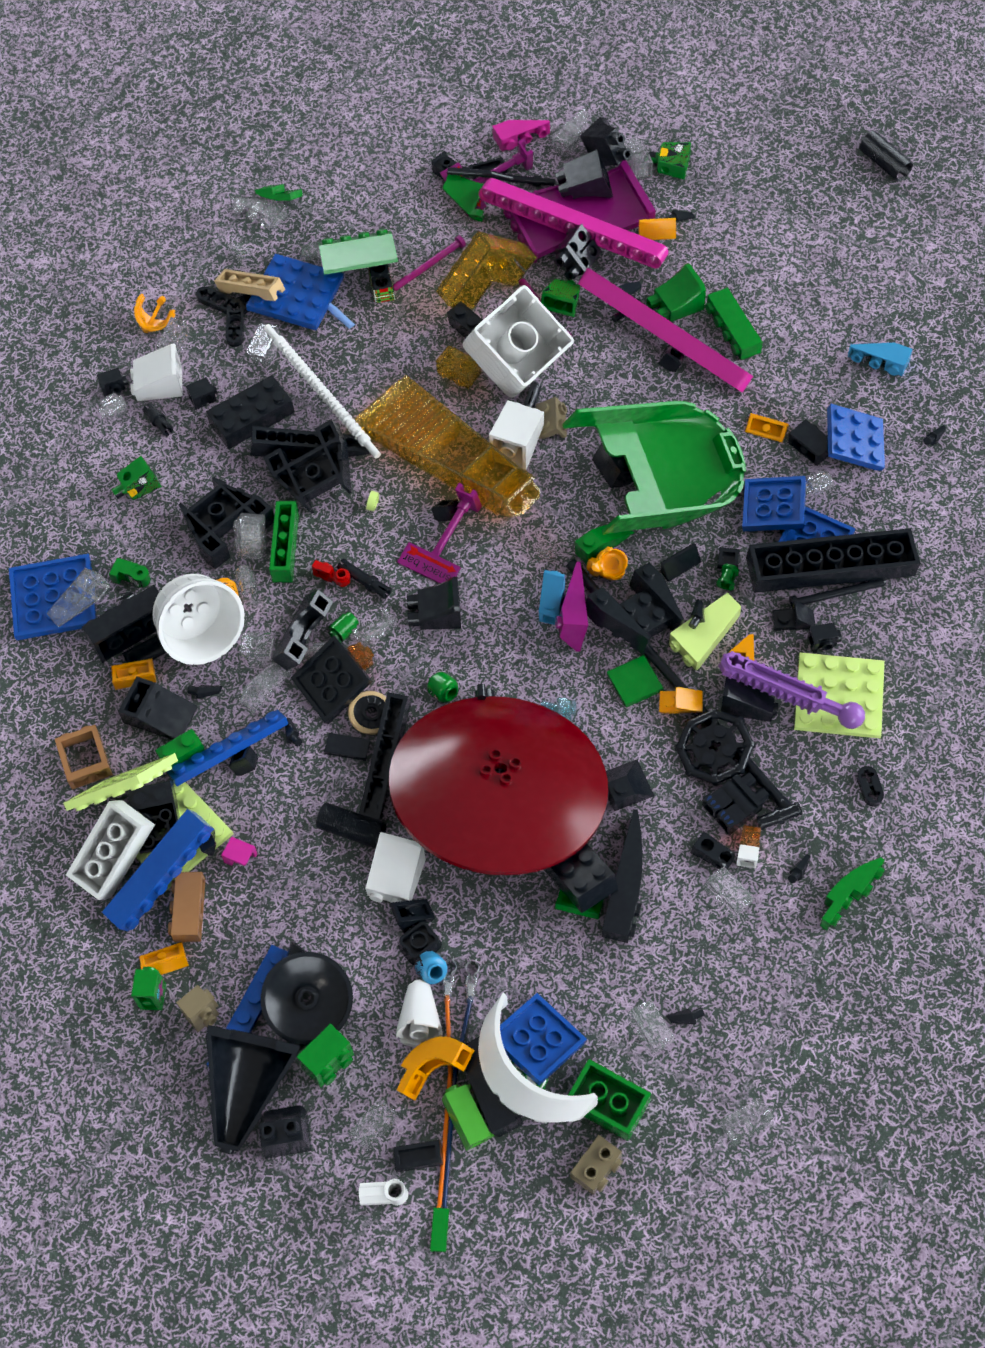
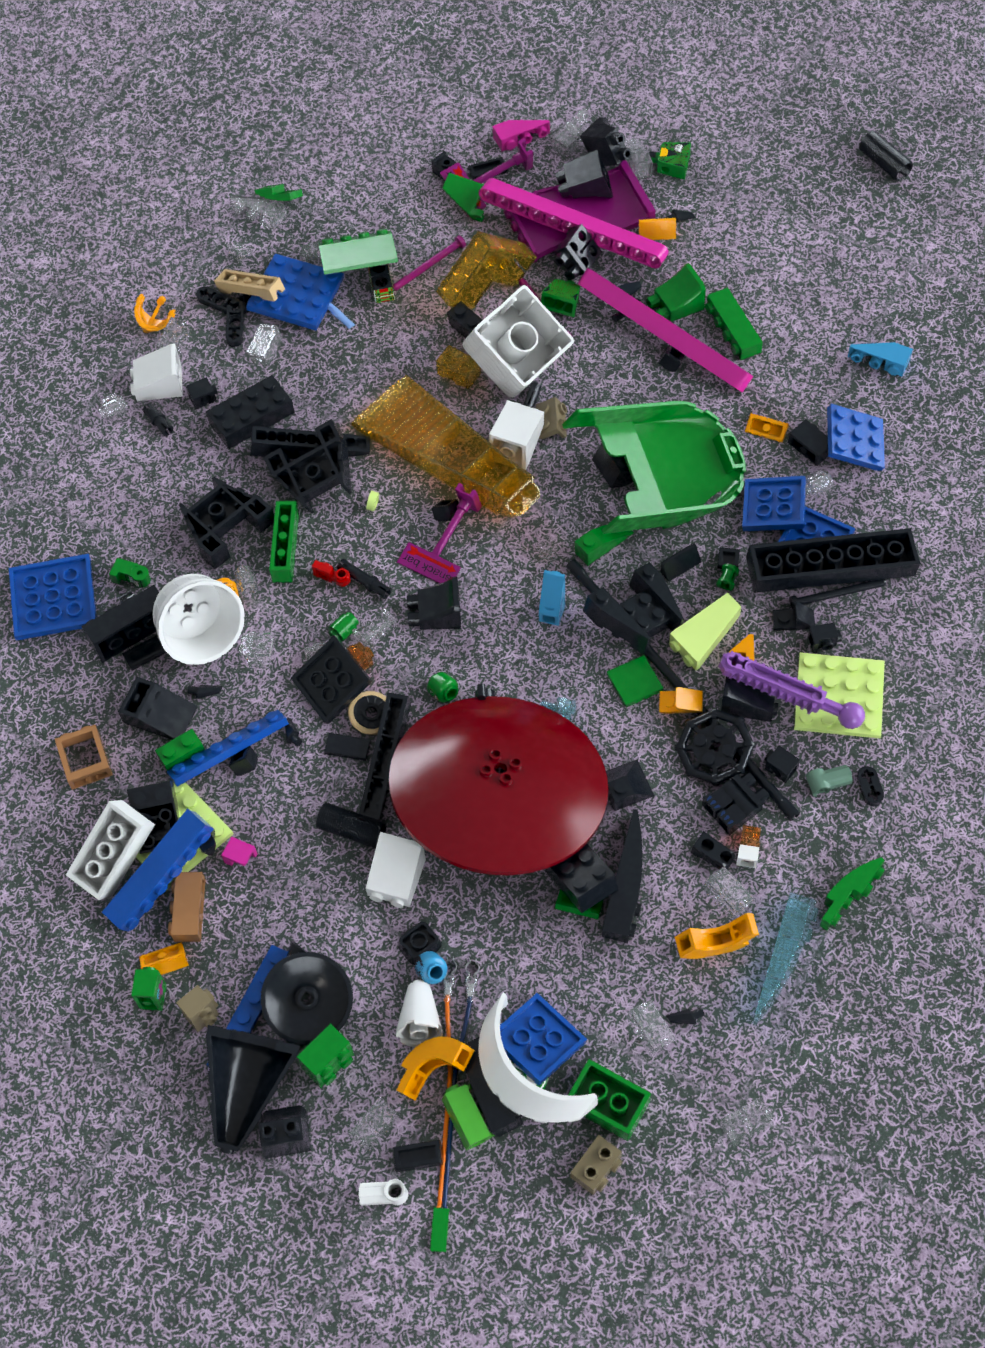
(79, 596): clear slope -> none
(112, 381): black brick -> none
(120, 783): yellowish green plate -> none
(125, 674): light orange slope -> none
(136, 480): green torso -> none
(250, 536): clear brick -> none
(263, 686): clear slope -> none
(292, 645): black arch -> none
(322, 391): white hose -> none
(411, 913): black slope -> none
(465, 172): black bar -> none
(573, 615): magenta wedge -> none
(608, 564): light orange hair -> none
(697, 614): black bar -> none
(724, 939): none -> light orange arch
(779, 815): black pin -> none
(781, 763): none -> black brick
(787, 949): none -> clear light blue slope
(799, 869): black bar -> none
(825, 780): none -> sand green piece
(934, 436): black bar -> none

